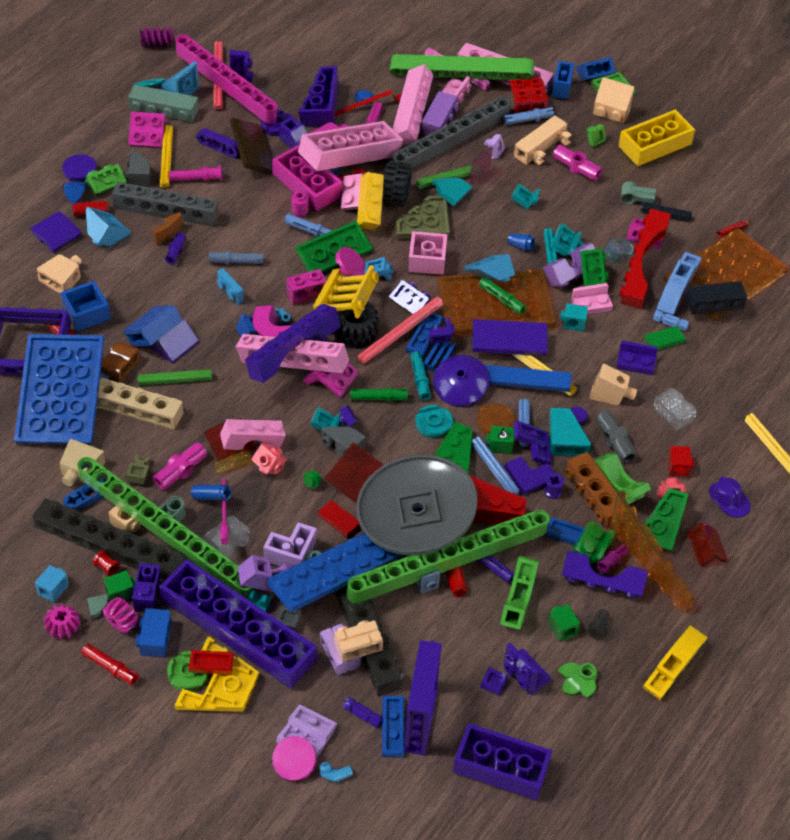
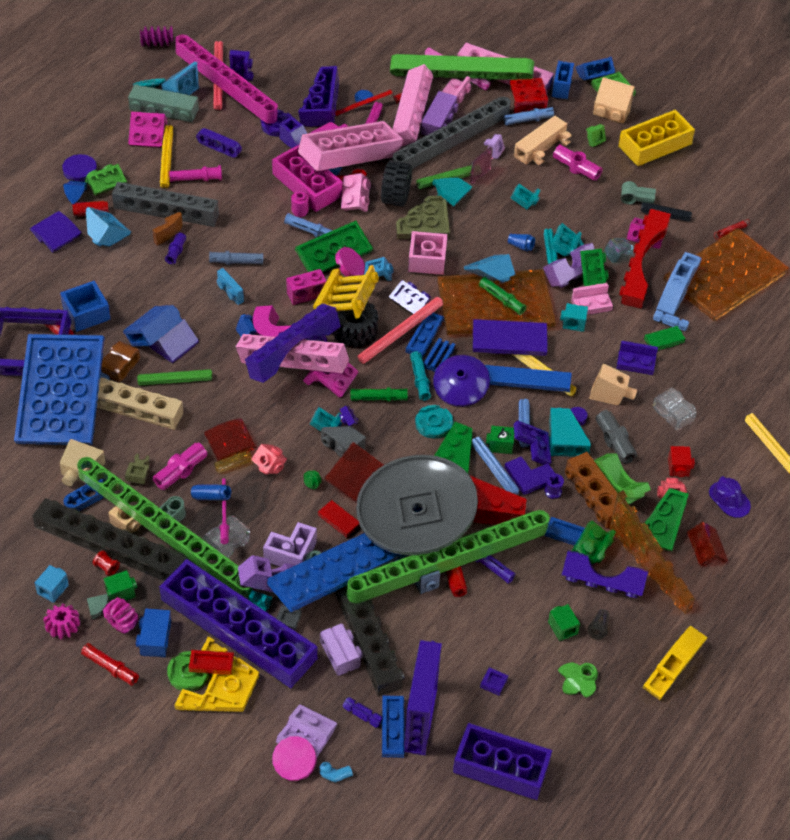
(60, 272): light nougat torso -> none
(139, 170): dark grey slope -> none
(146, 587): dark purple slope -> none
(239, 432): bright pink arch -> none
(252, 145): dark brown tile -> none
(283, 315): dark azure arm -> none
(358, 640): light nougat brick -> none
(370, 201): yellow brick -> none
(441, 334): dark purple bracket -> none
(494, 415): clear orange tile -> none
(520, 593): bright green arch -> none
(524, 669): dark purple bracket -> none
(612, 559): magenta axle -> none
(716, 297): black brick -> none

